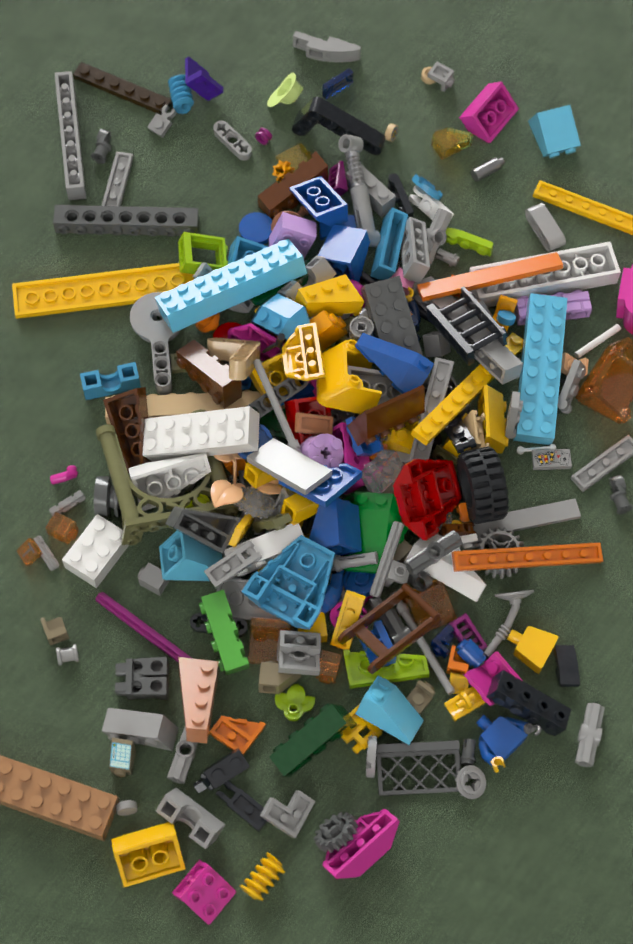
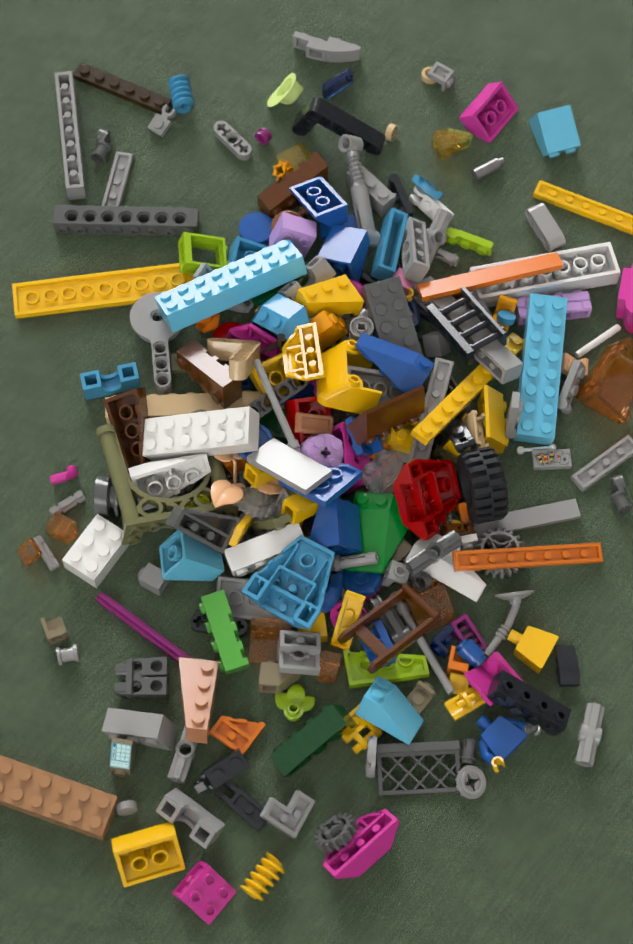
(200, 80): dark purple bracket -> none
(232, 564): light grey plate -> none
(337, 178): magenta slope -> none
(386, 559): light grey axle -> none

